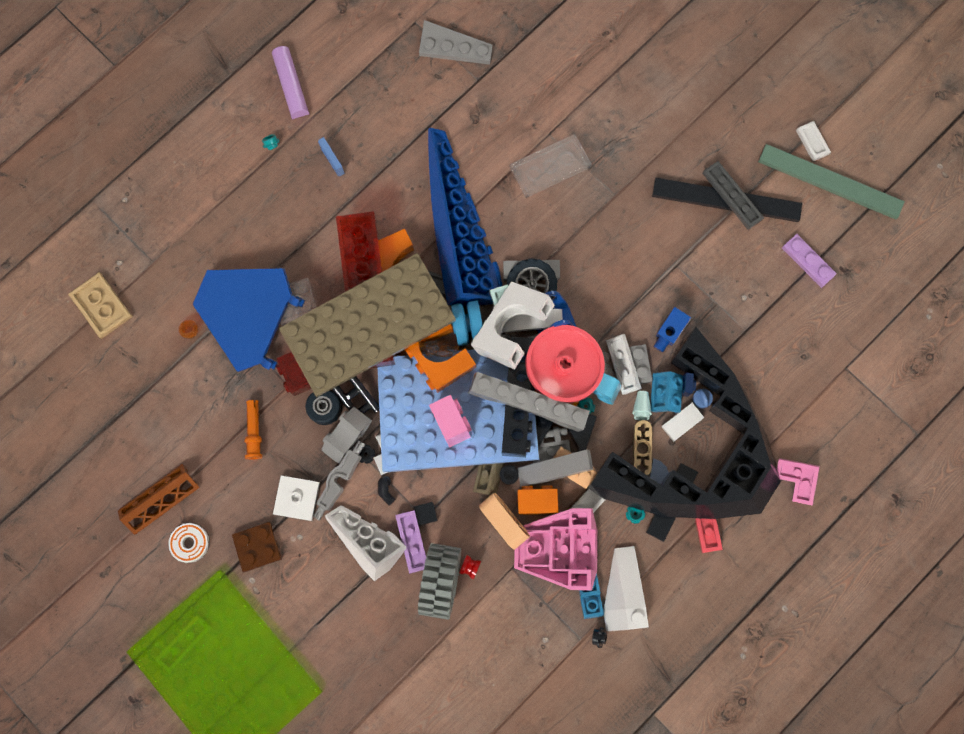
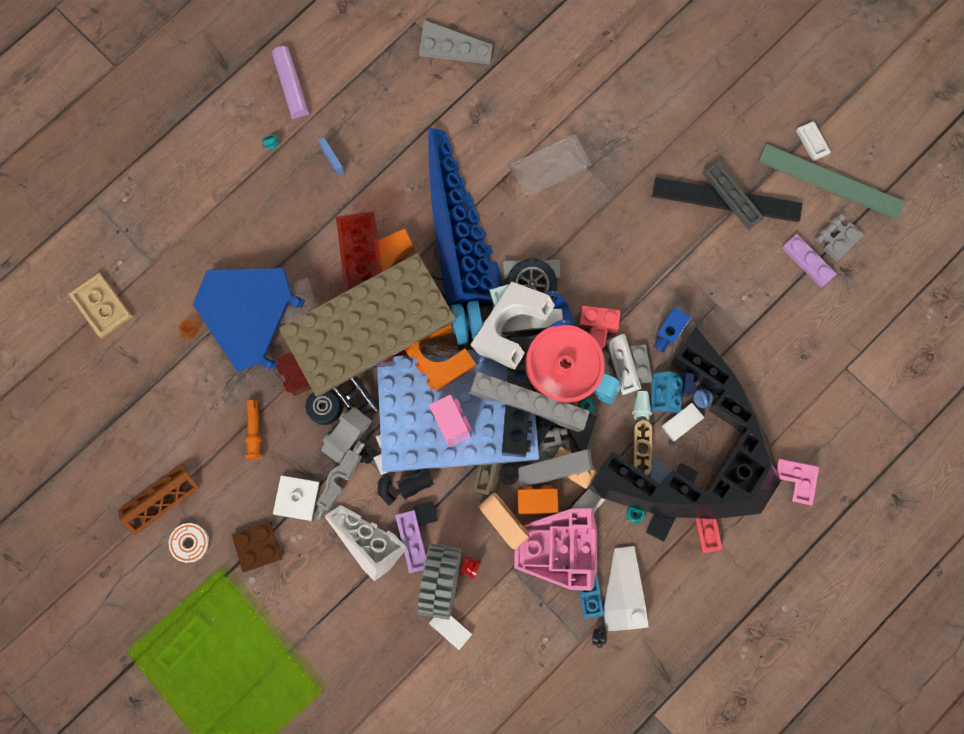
(412, 484): none -> black piece
(451, 630): none -> white tile
(599, 322): none -> coral brick
(843, 241): none -> light grey plate

